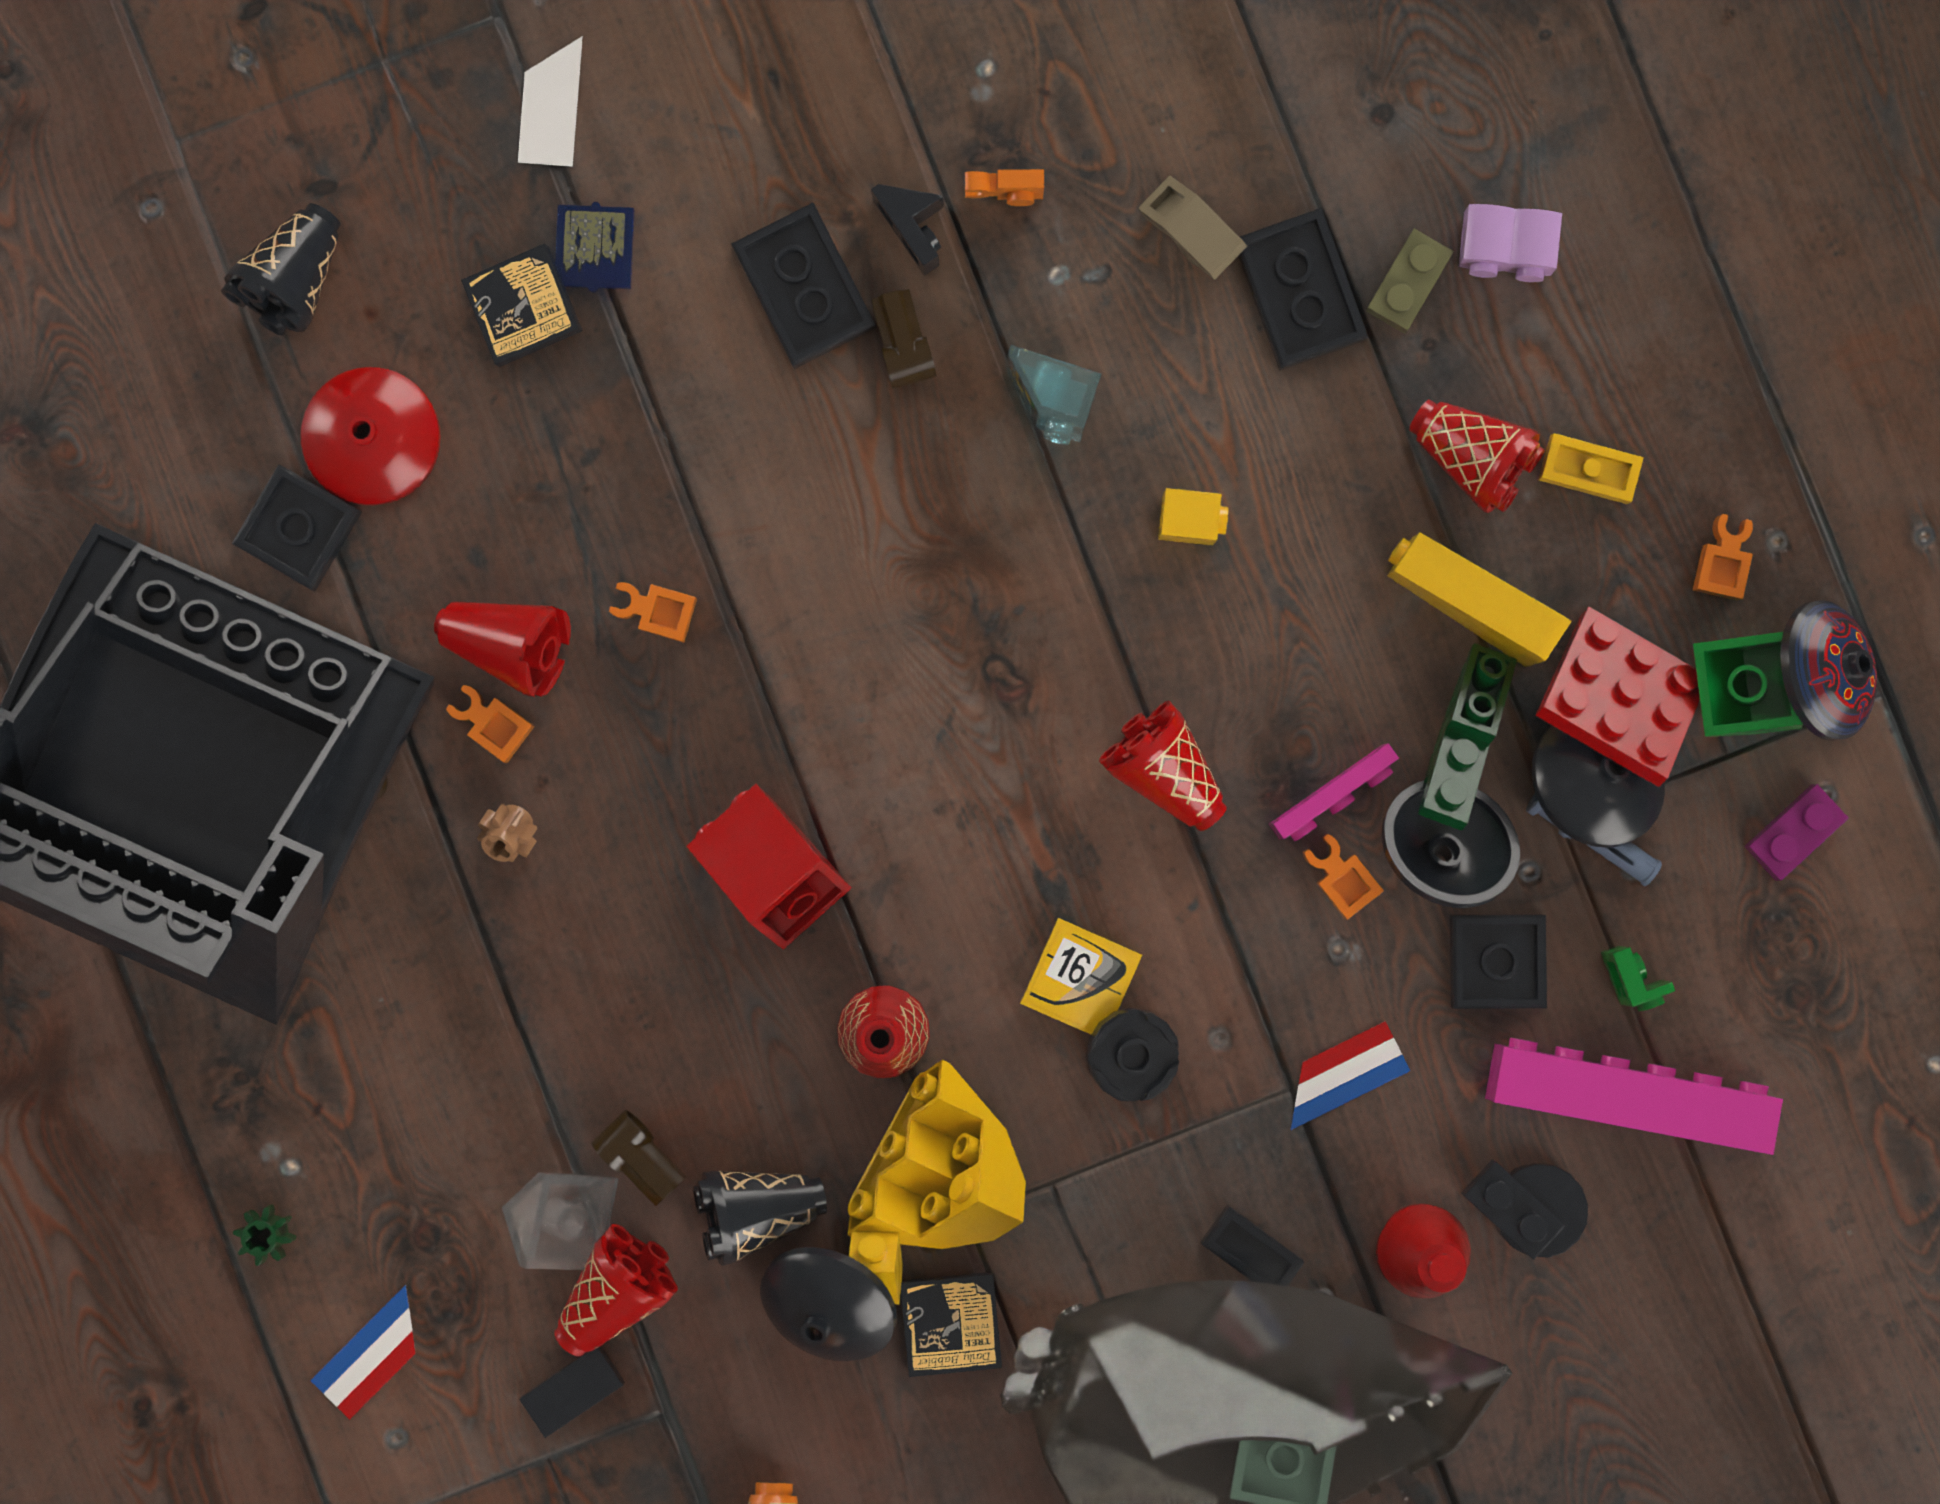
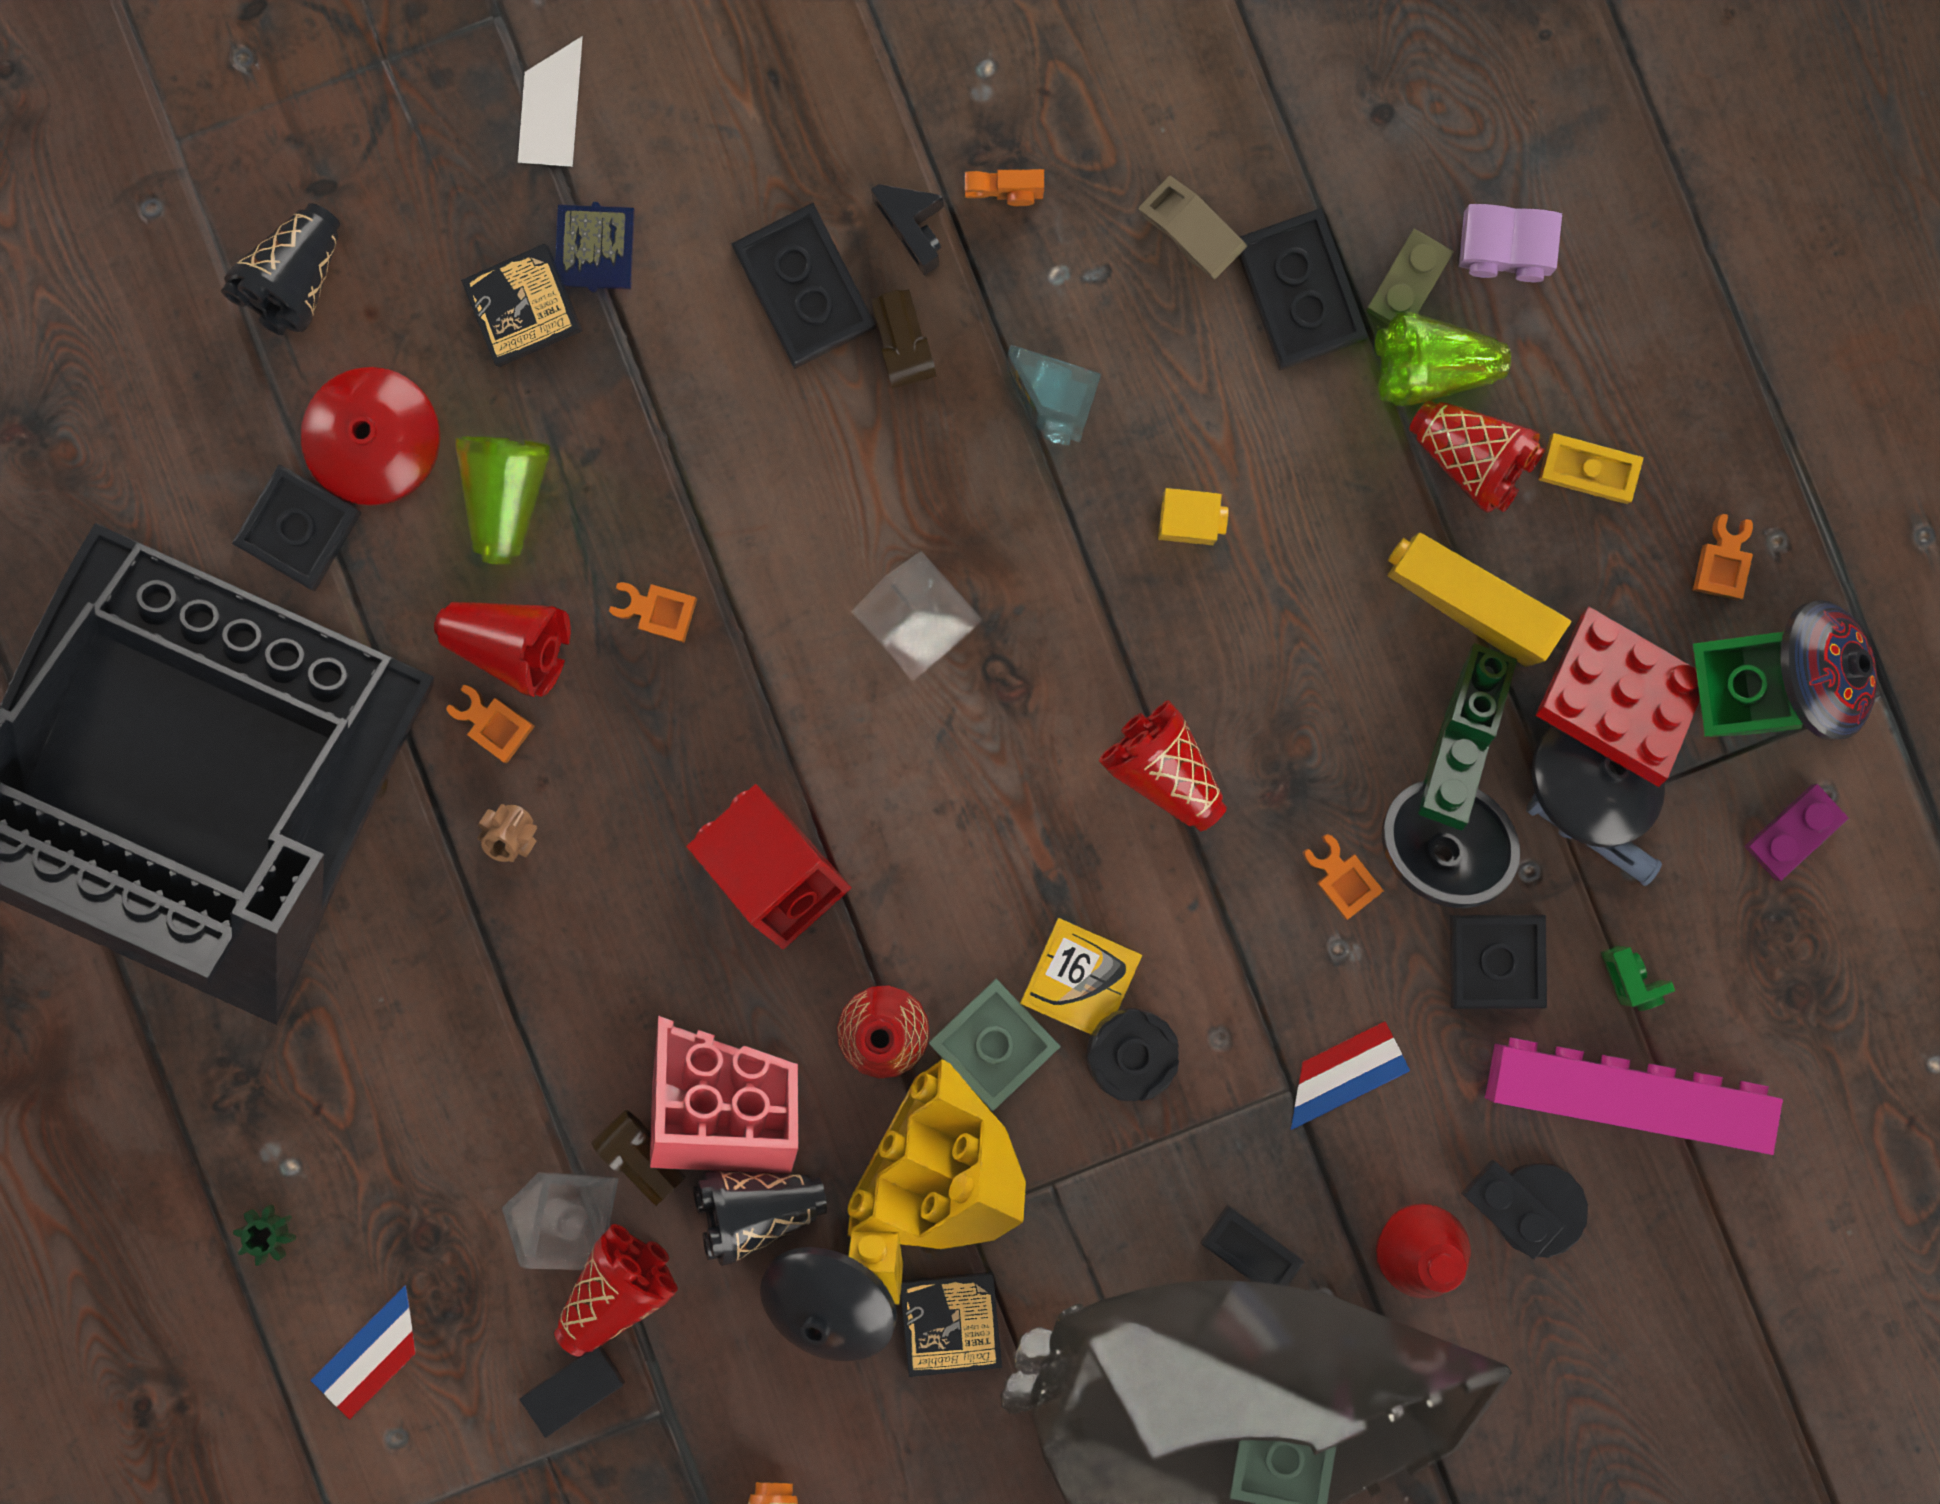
(500, 491): none -> clear neon green cone
(721, 1105): none -> coral wedge
(916, 615): none -> clear slope
(994, 1044): none -> sand green plate
(1335, 794): dark pink plate -> none
(1435, 359): none -> clear neon green cone

